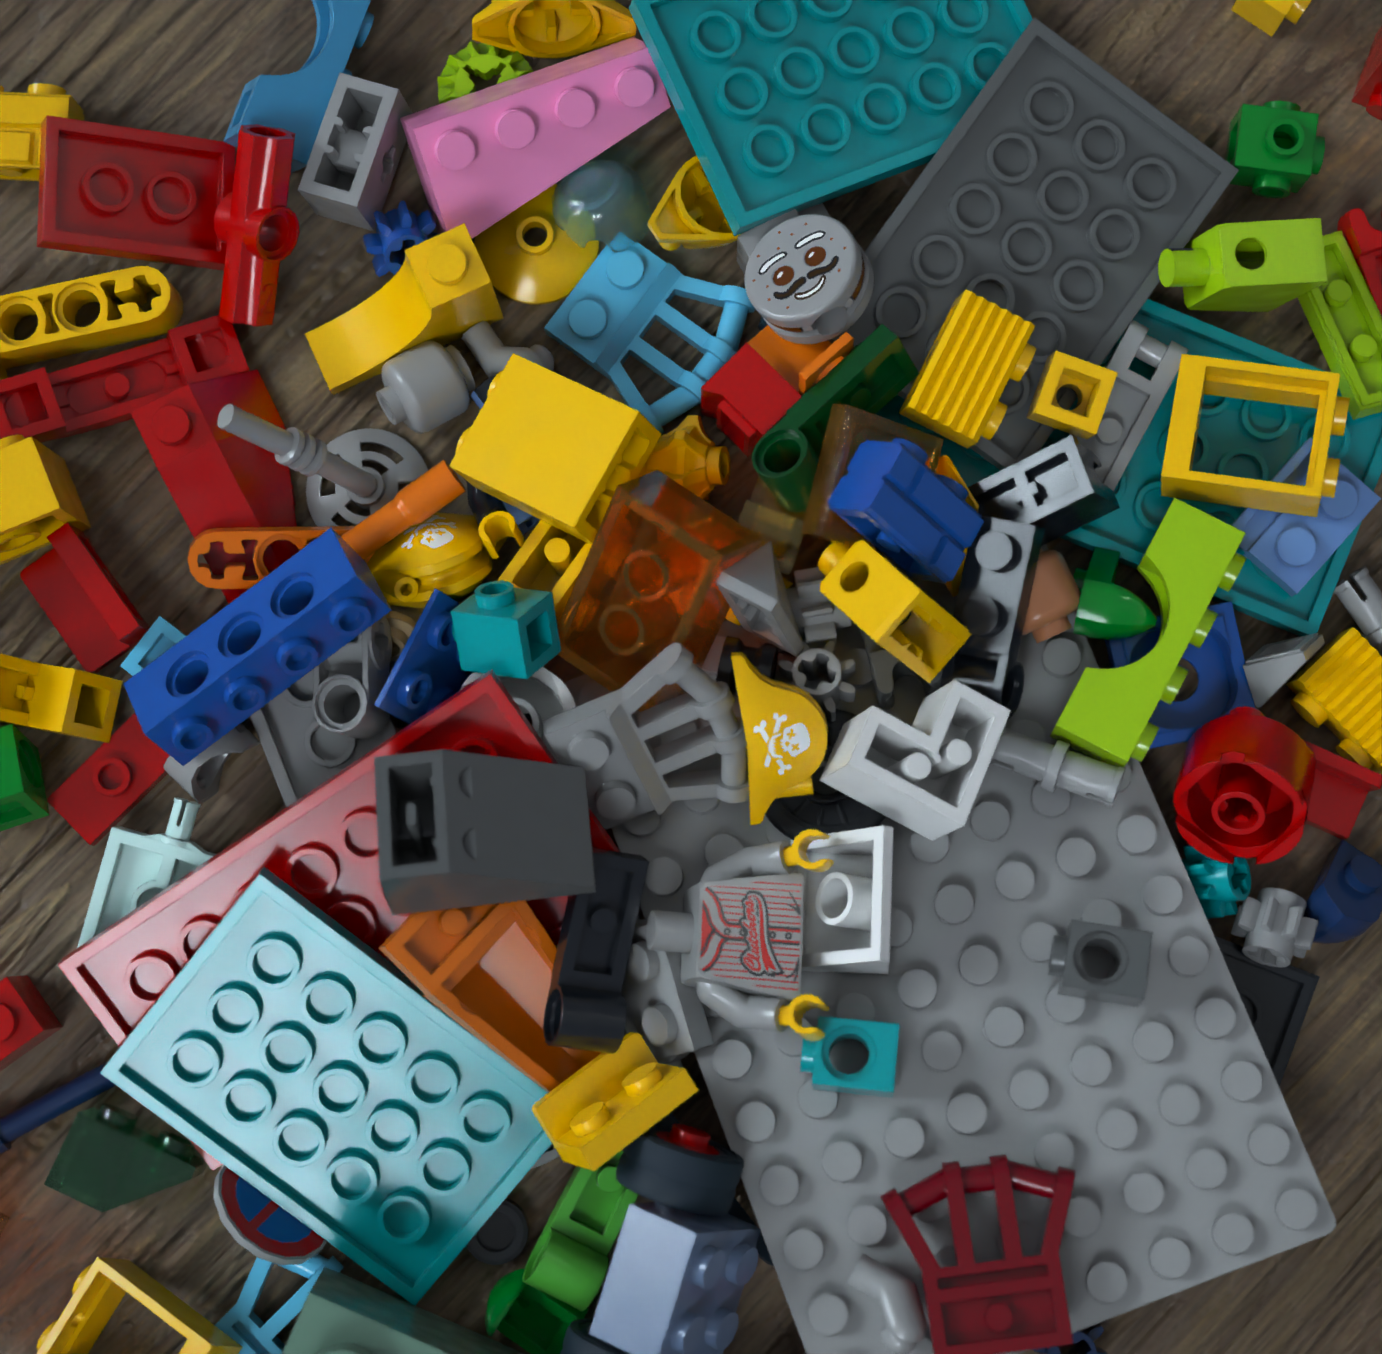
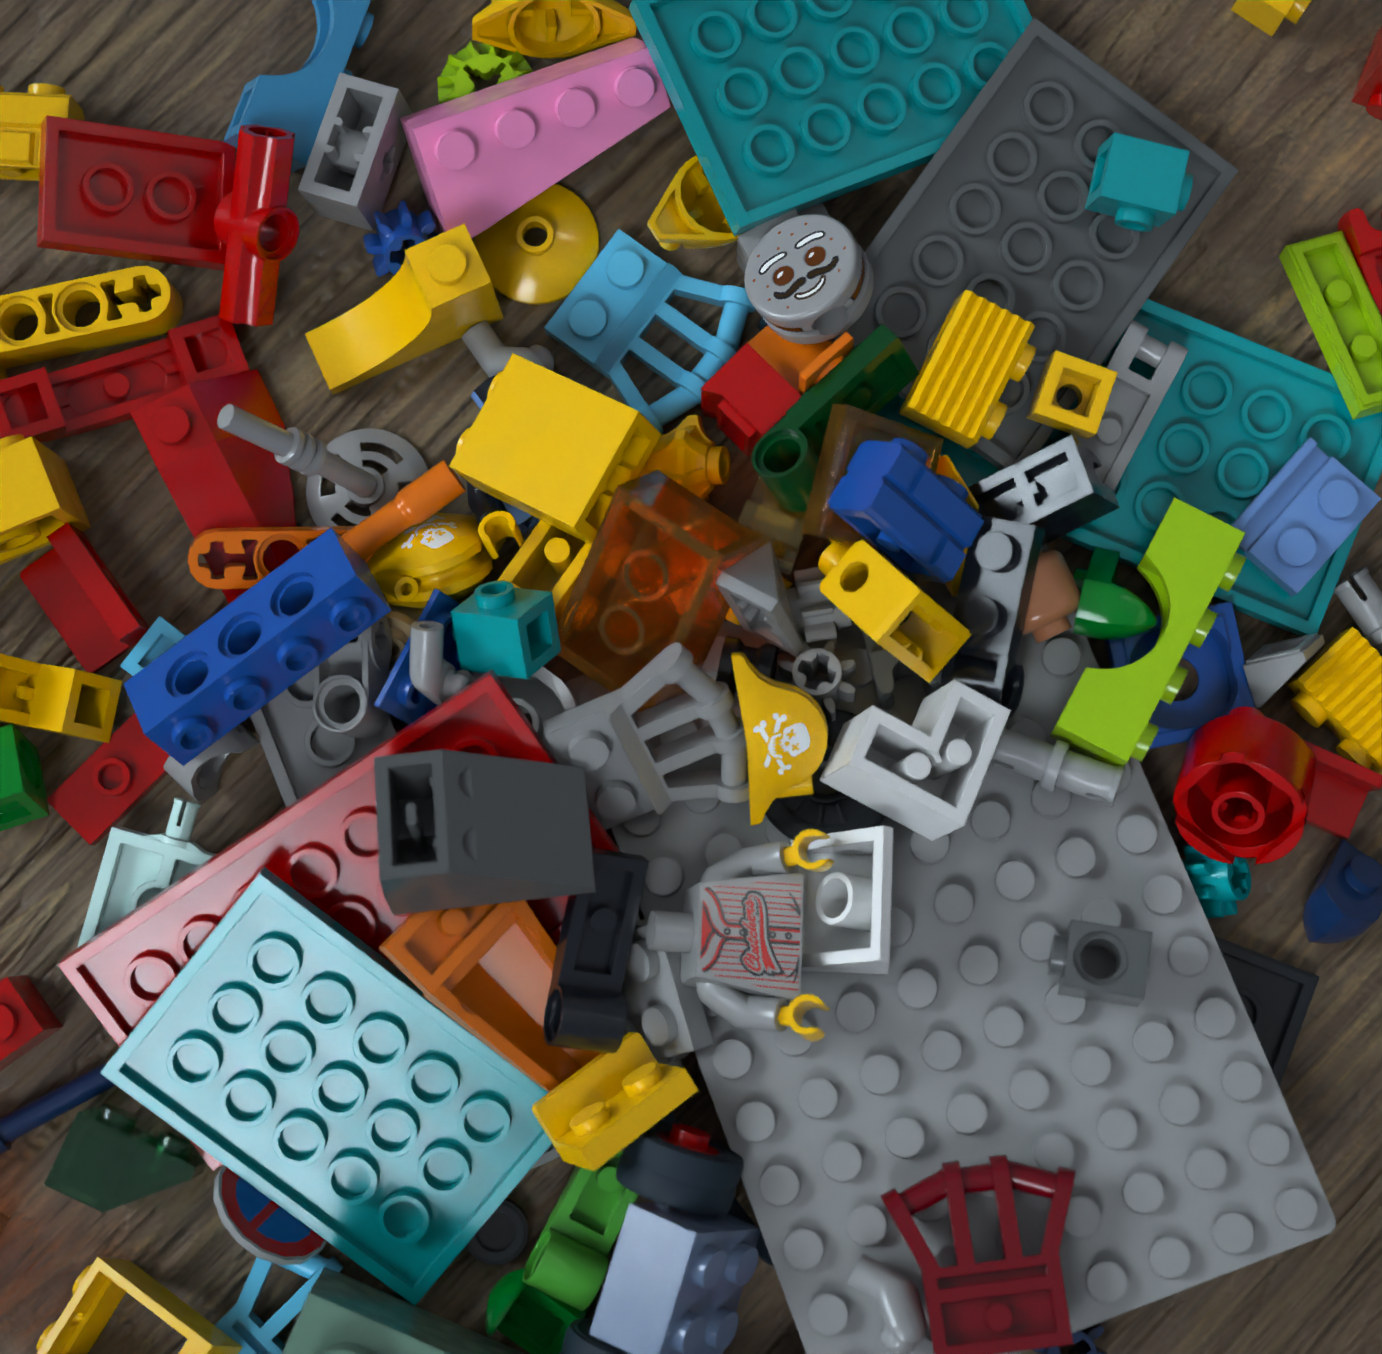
(425, 386): light grey head -> none
(428, 668): none -> light grey arm
(603, 204): clear light blue hair -> none
(875, 1078): teal brick -> none
(1139, 182): none -> teal brick
(1247, 265): lime torso -> none
(1257, 383): yellow window -> none
(1274, 148): green brick -> none
(1274, 927): light grey gear -> none

